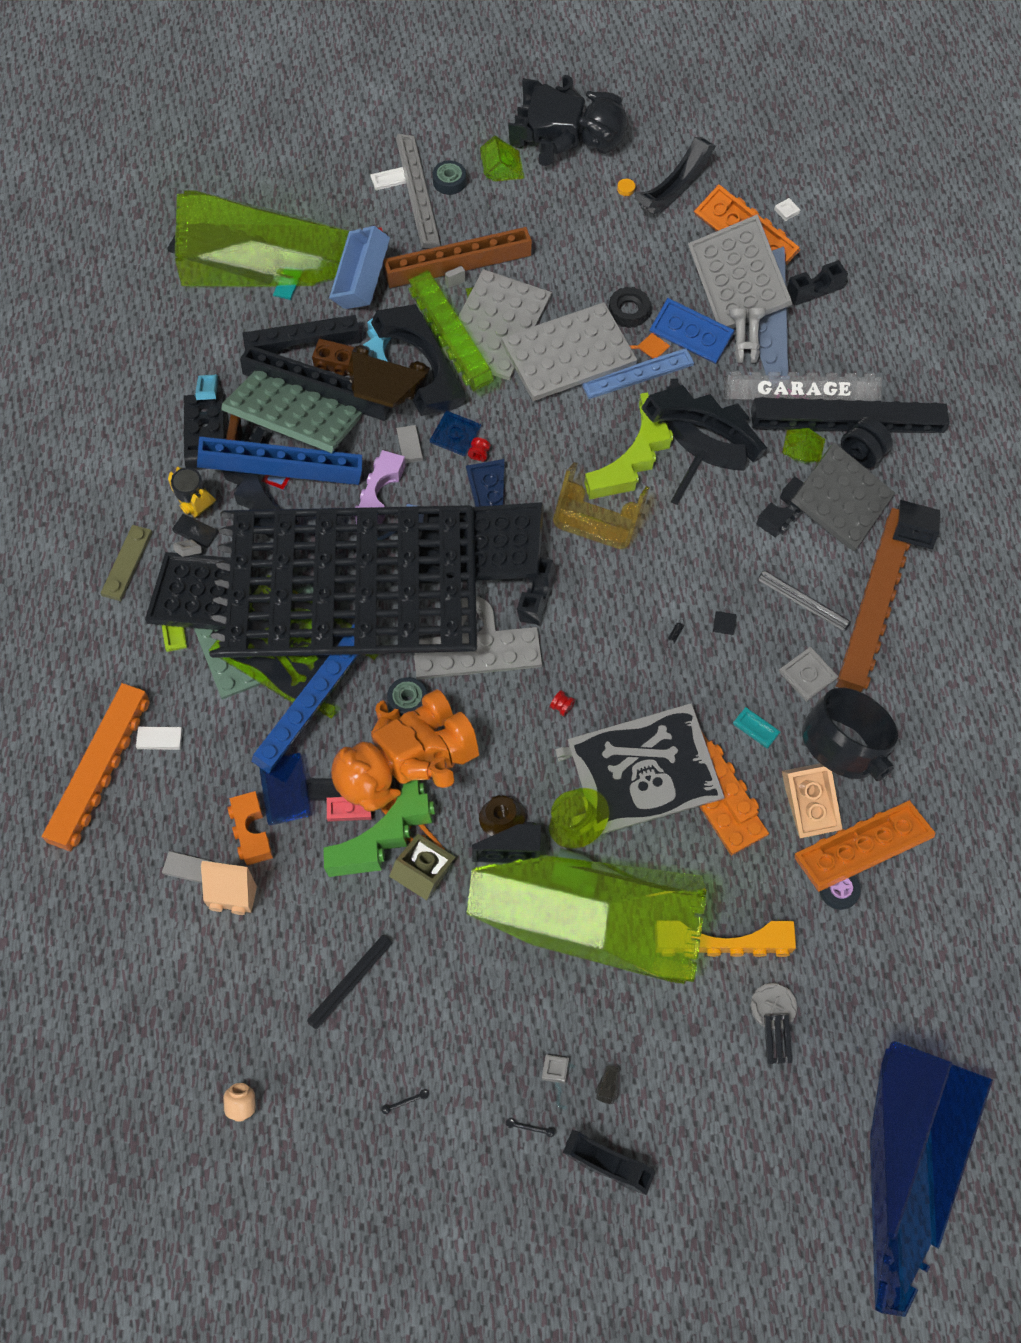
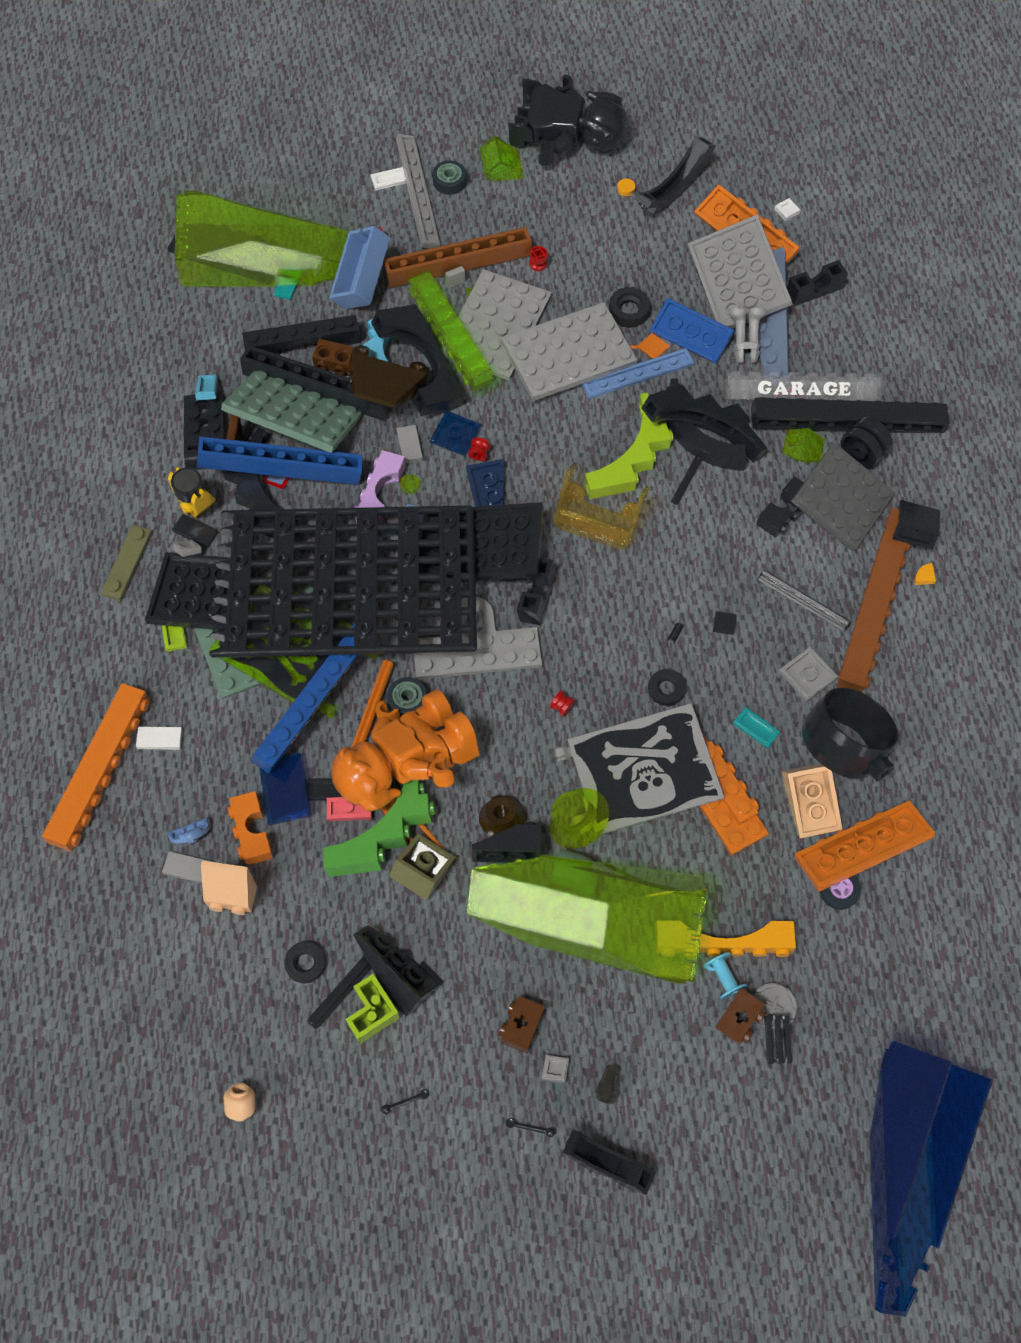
(191, 832): none -> medium blue plate
(298, 950): none -> black tyre
(375, 697): none -> orange axle
(376, 1013): none -> lime brick
(401, 977): none -> black wedge
(409, 484): none -> clear neon green tile
(531, 1014): none -> reddish brown brick
(538, 258): none -> red wheel
(671, 676): none -> black tyre
(725, 975): none -> medium azure piece
(729, 1021): none -> reddish brown brick
(925, 575): none -> light orange tile

